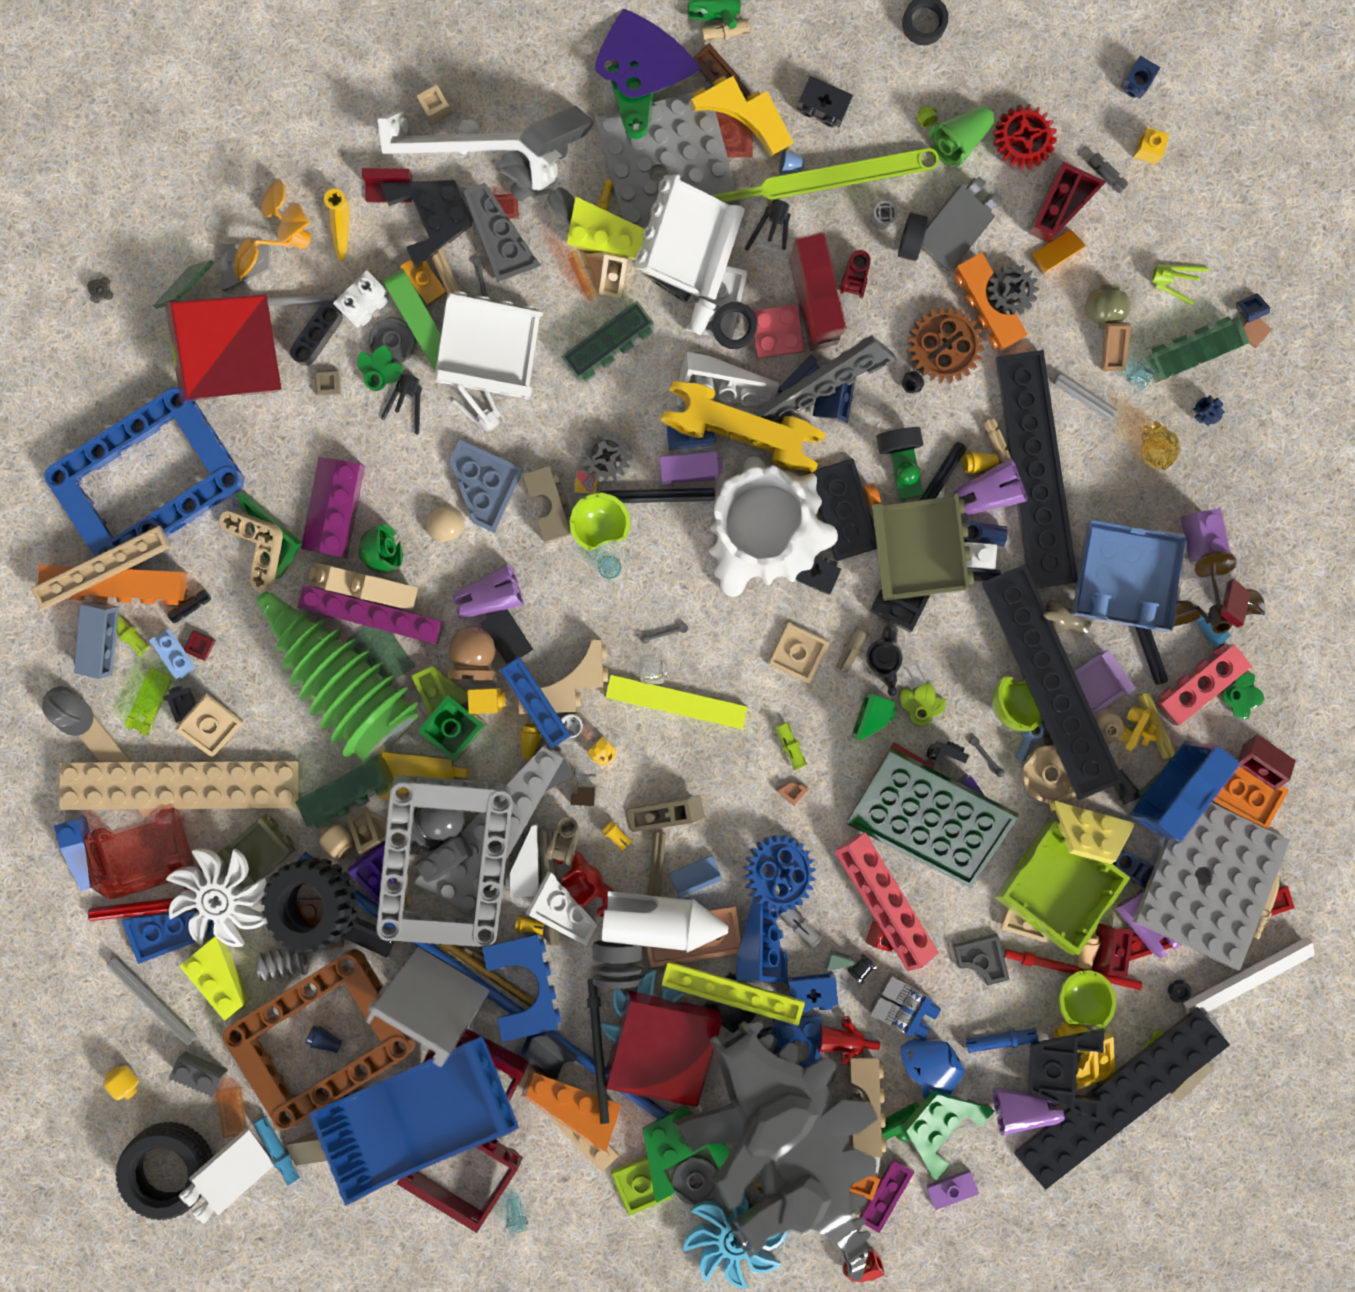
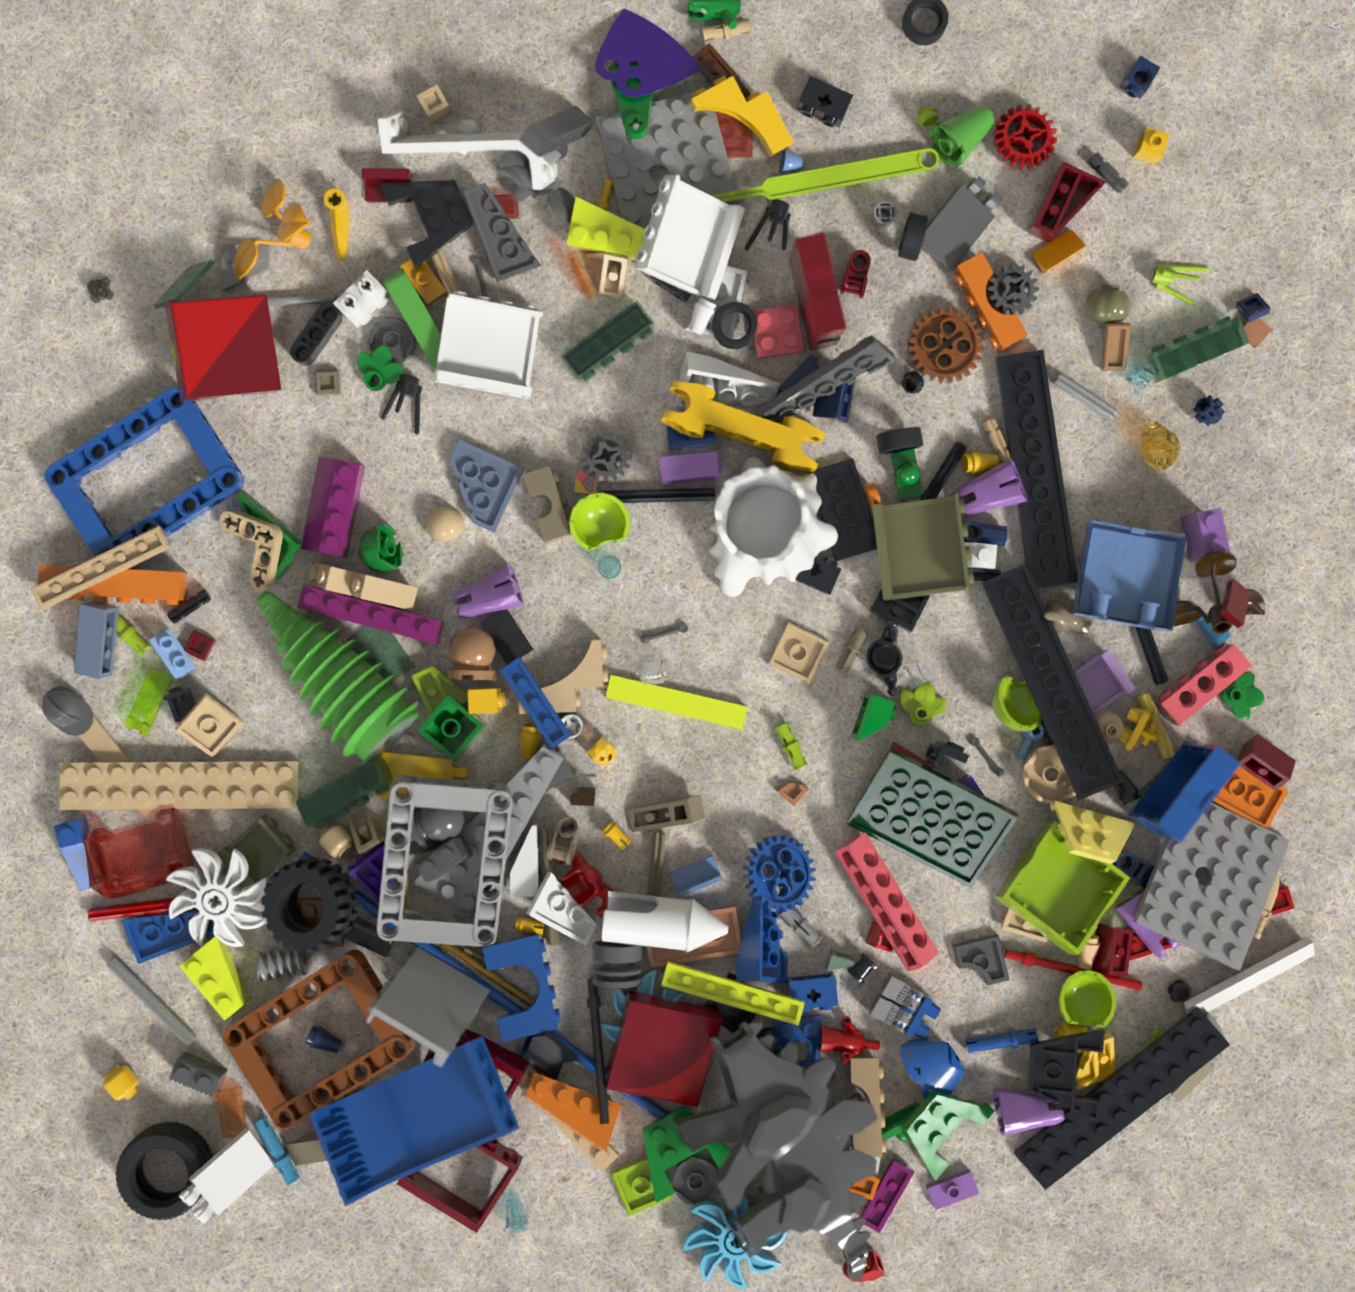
(486, 419): white plant -> none

